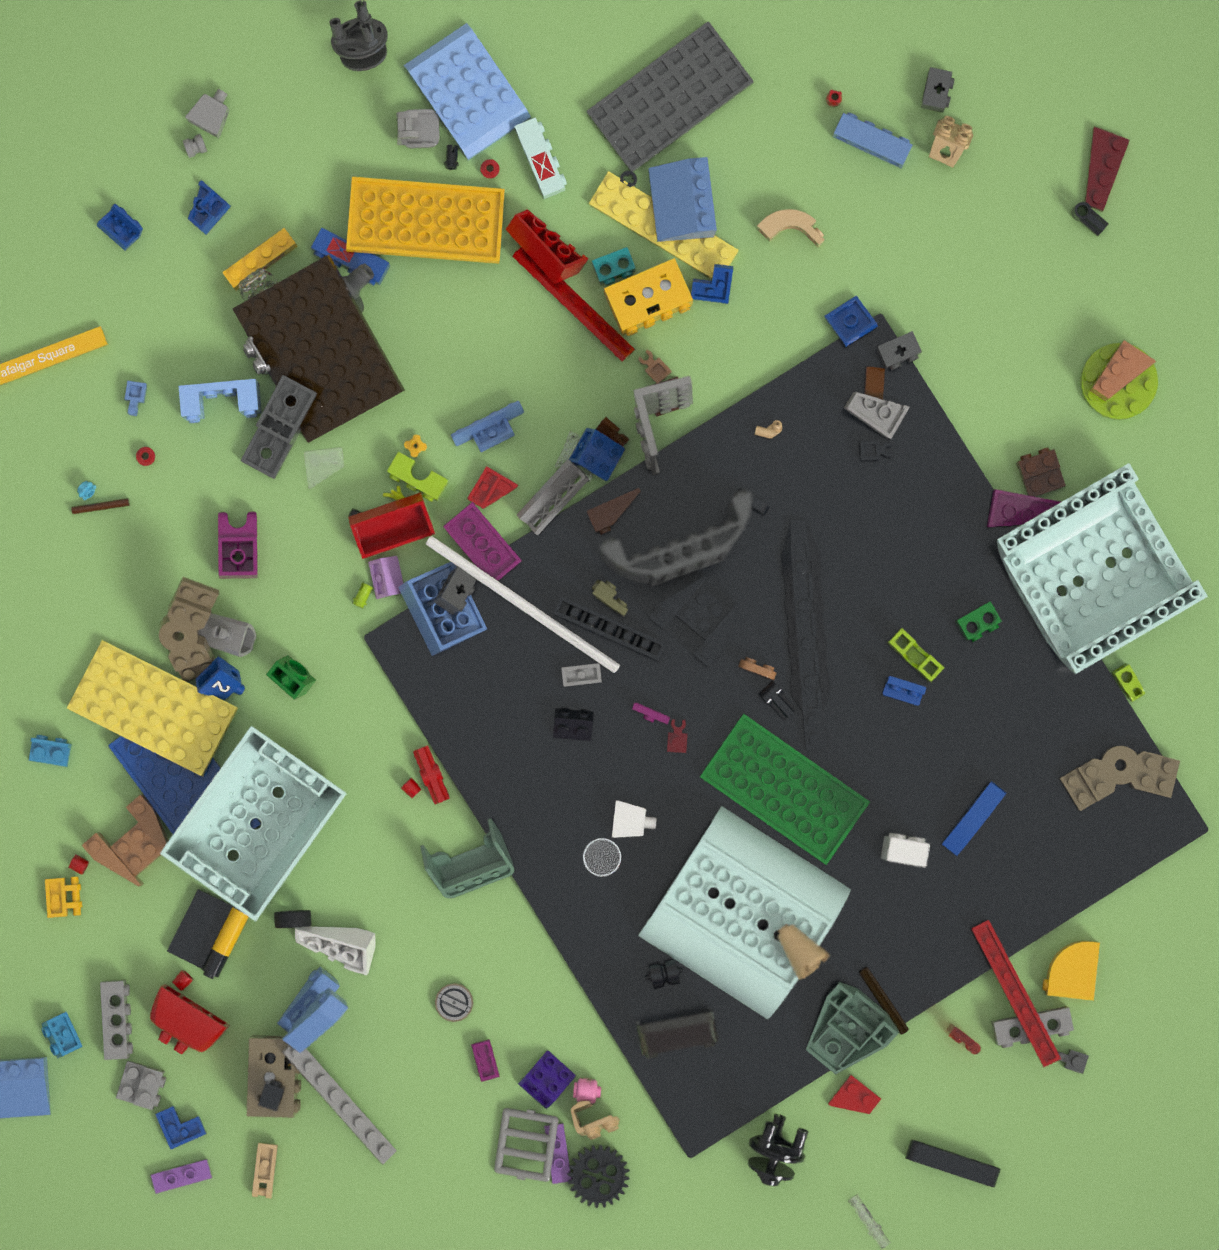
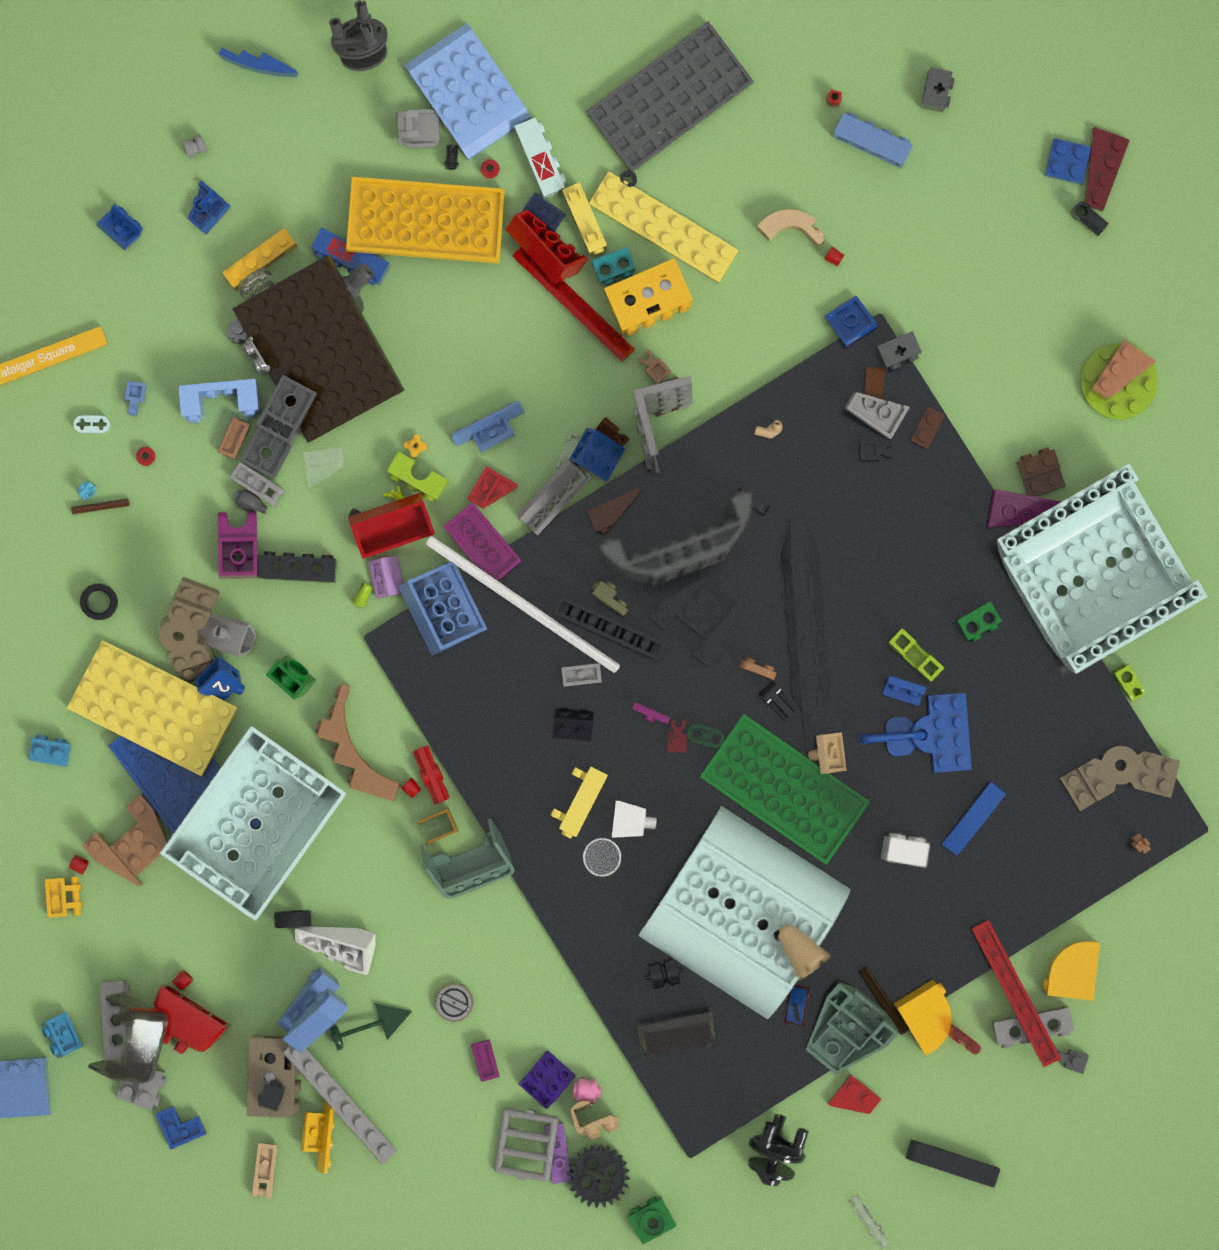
(84, 602): none -> black tyre
(92, 429): none -> light aqua beam
(143, 1041): none -> clear smoke windscreen
(181, 1176): medium lavender plate -> none
(208, 933): black door -> none
(210, 113): light grey torso -> none
(233, 438): none -> medium nougat plate
(236, 332): none -> flat silver plate
(249, 501): none -> dark grey plant
(256, 483): none -> light grey plate
(264, 65): none -> blue slope
(267, 571): none -> black brick
(317, 1135): none -> yellow bracket
(364, 777): none -> medium nougat arch
(389, 1017): none -> dark green piece
(451, 820): none -> pearl gold piece
(455, 591): dark grey brick -> none
(545, 211): none -> dark blue plate
(582, 802): none -> light yellow brick
(584, 219): none -> light yellow brick
(656, 1209): none -> green brick
(682, 200): medium blue slope -> none
(705, 736): none -> dark green plate
(715, 290): blue plate -> none
(797, 1005): none -> slope
(829, 753): none -> tan tile
(834, 256): none -> red hose
(926, 1015): none -> yellow brick
(927, 428): none -> reddish brown plate
(943, 734): none -> blue plate
(953, 136): tan piece -> none
(1067, 161): none -> blue plate
(1140, 844): none -> medium nougat plate

